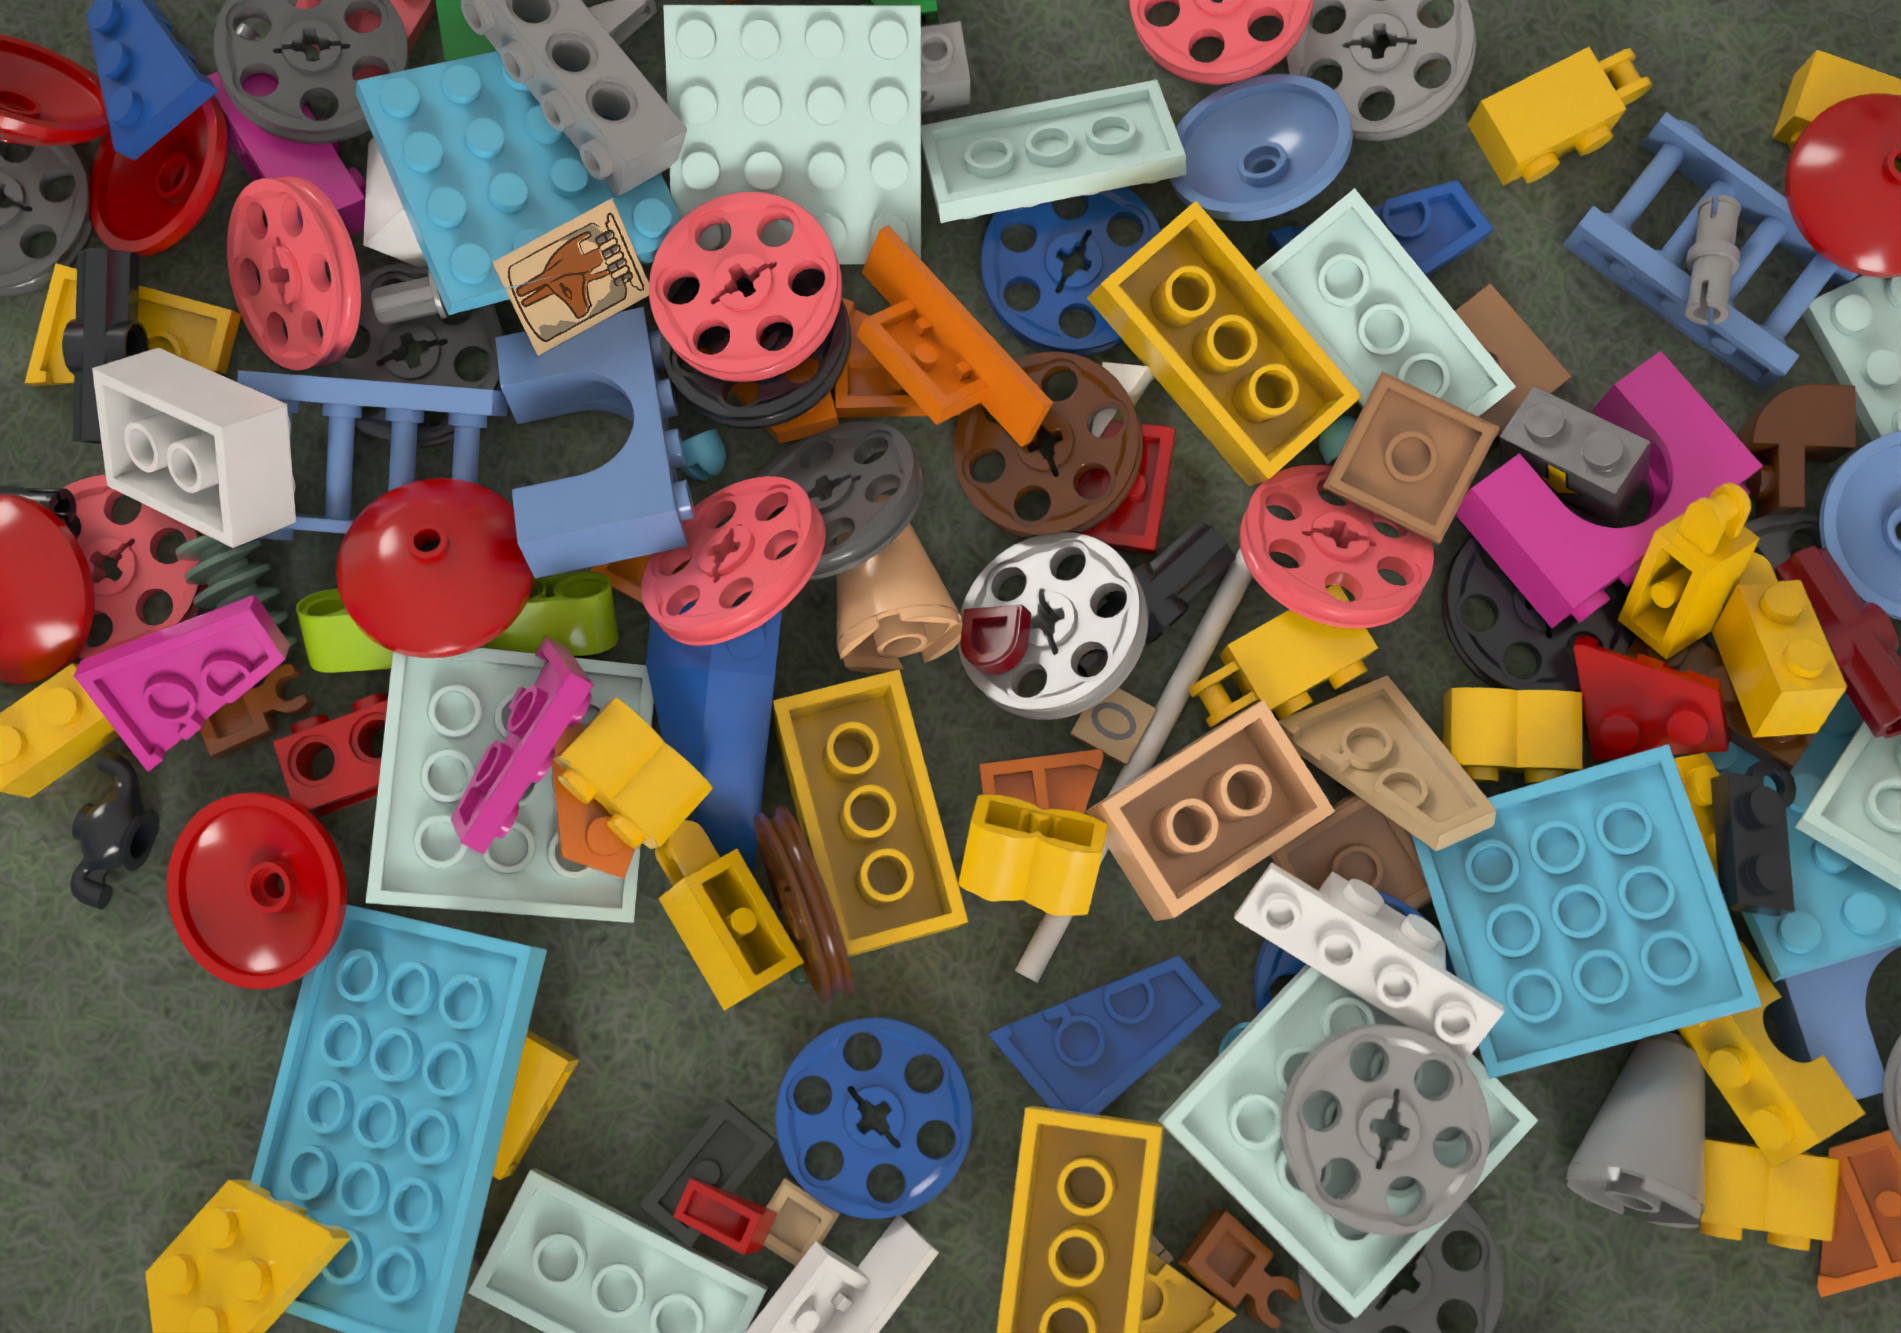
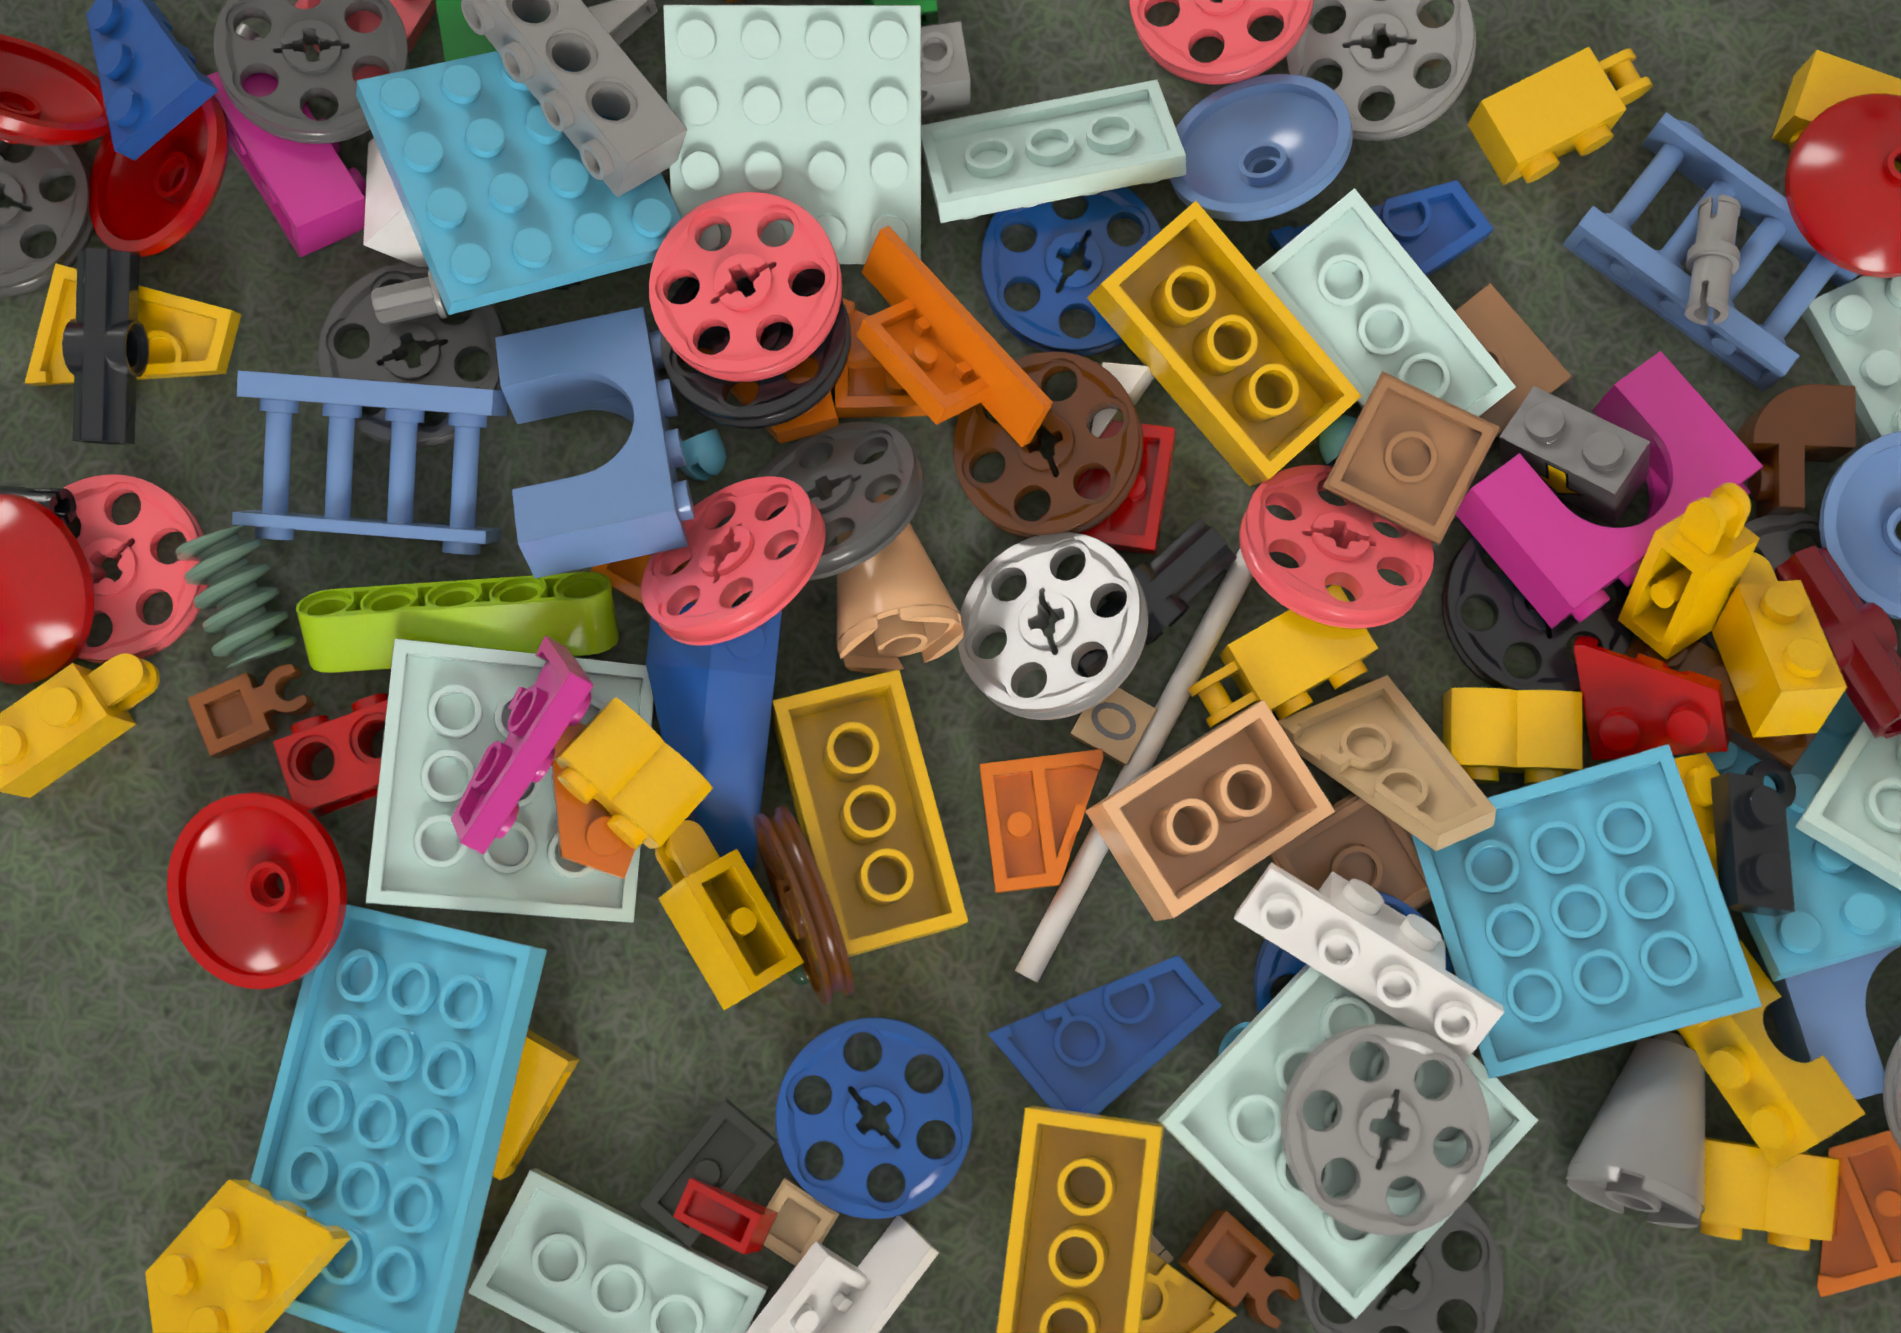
(112, 832): black piece -> none
(181, 675): dark pink wing -> none
(196, 446): white brick -> none
(293, 272): coral wedge -> none
(439, 598): red dish -> none
(595, 280): sticker -> none
(995, 637): dark red tile -> none
(1032, 855): yellow brick -> none

